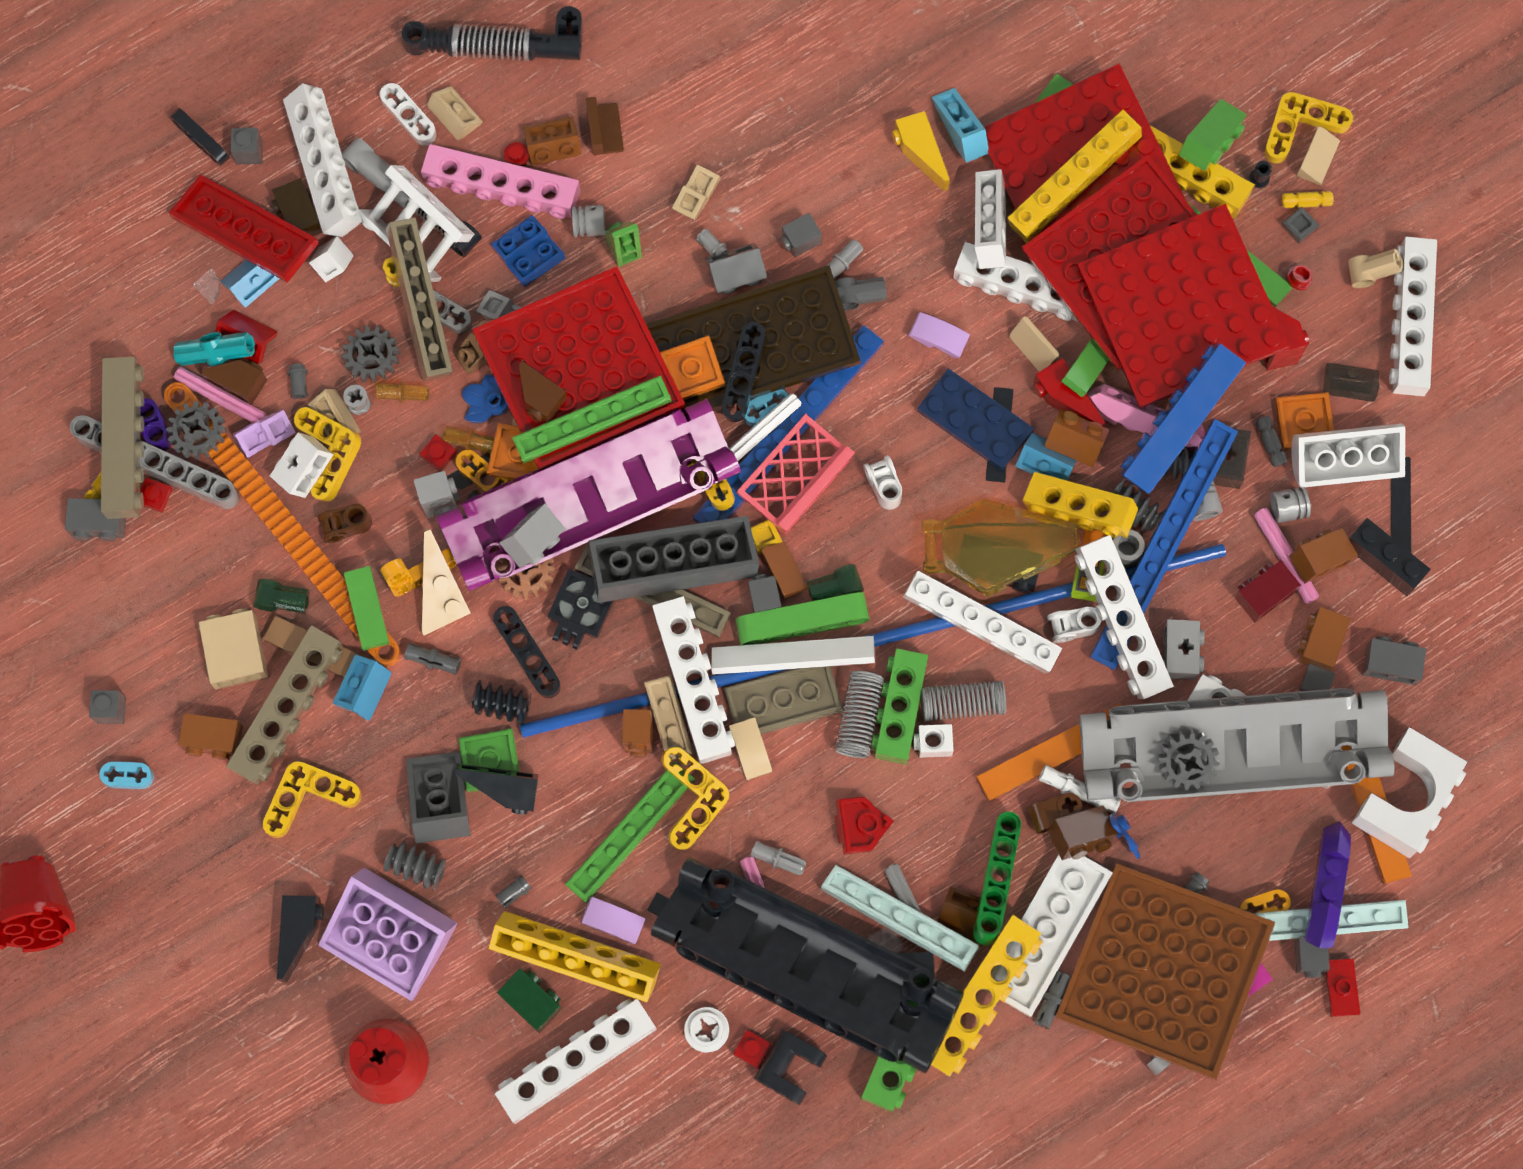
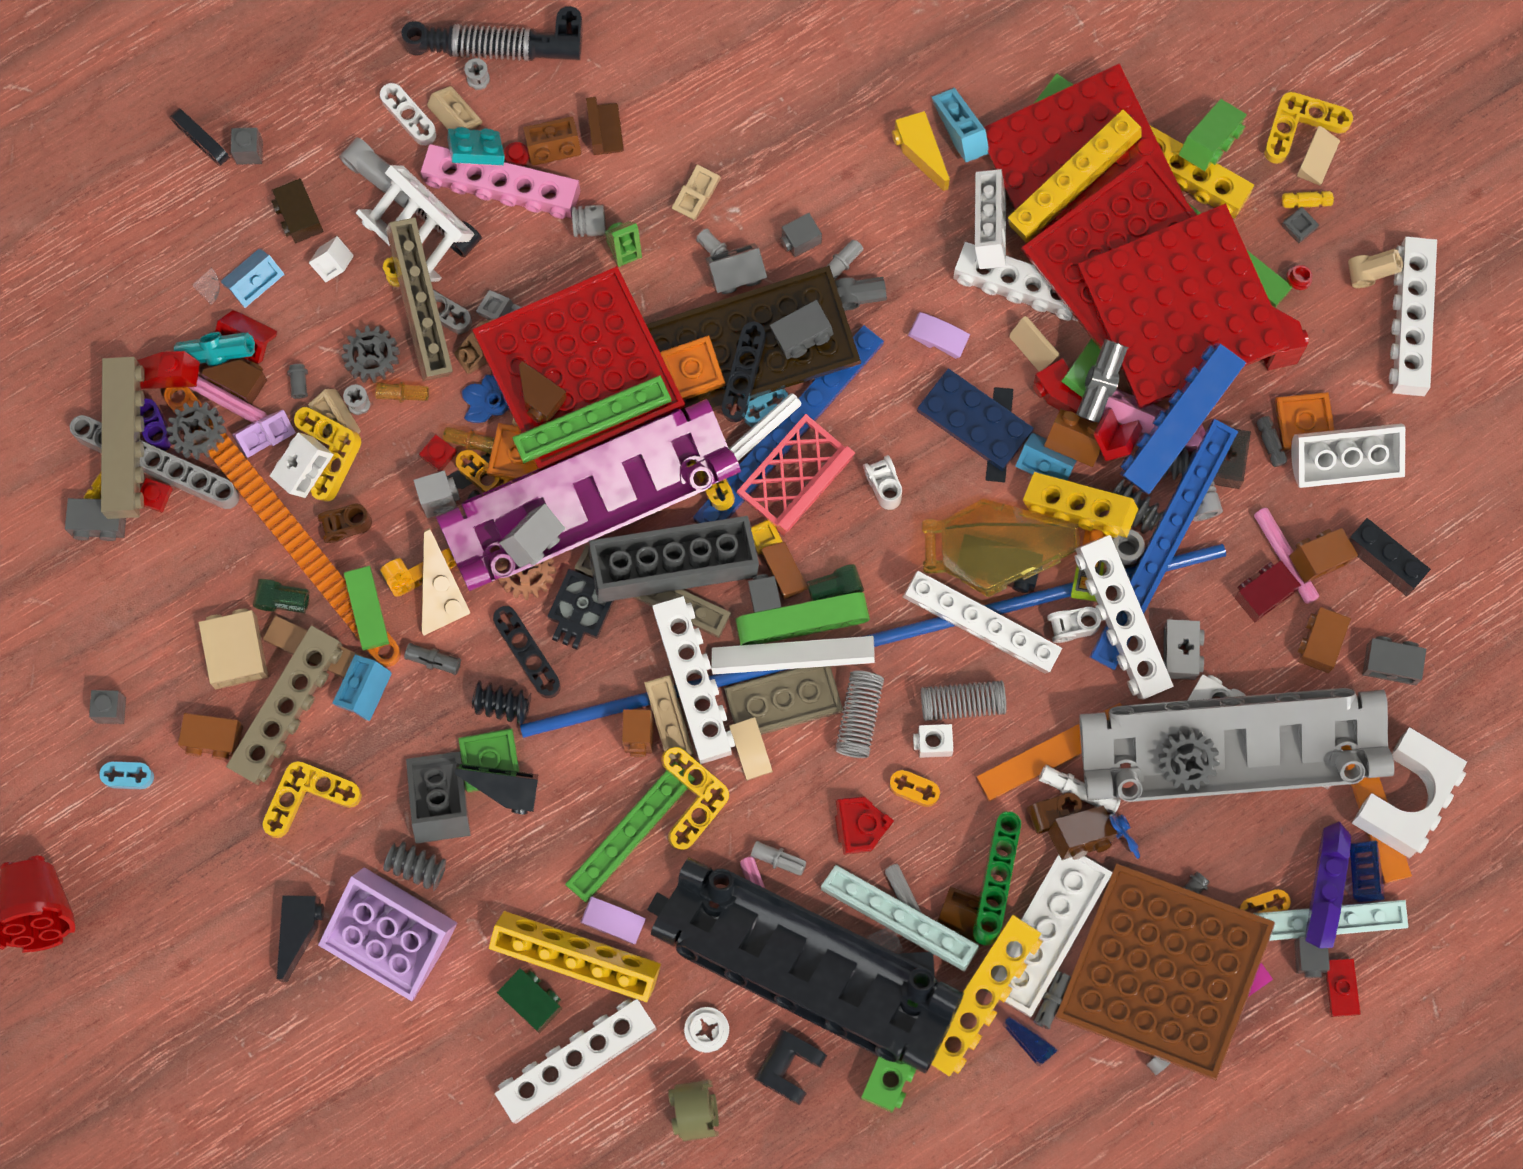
(169, 370): none -> red slope
(244, 228): red plate -> none
(322, 160): white brick -> none
(401, 1069): red cone -> none
(470, 72): none -> light grey bush
(475, 146): none -> teal plate
(513, 891): dark grey pin -> none
(528, 251): blue slope -> none
(694, 1110): none -> olive brick
(752, 1049): red plate -> none
(802, 330): none -> dark grey brick
(914, 666): bright green brick -> none
(917, 782): none -> light orange beam
(1032, 1044): none -> clear blue slope
(1102, 380): none -> dark grey piece
(1116, 439): none -> red panel
(1260, 176): black pin -> none
(1290, 504): light grey piece -> none
(1316, 679): dark grey tile -> none
(1351, 382): clear smoke slope -> none
(1372, 894): none -> clear blue slope
(1401, 507): black sticker -> none

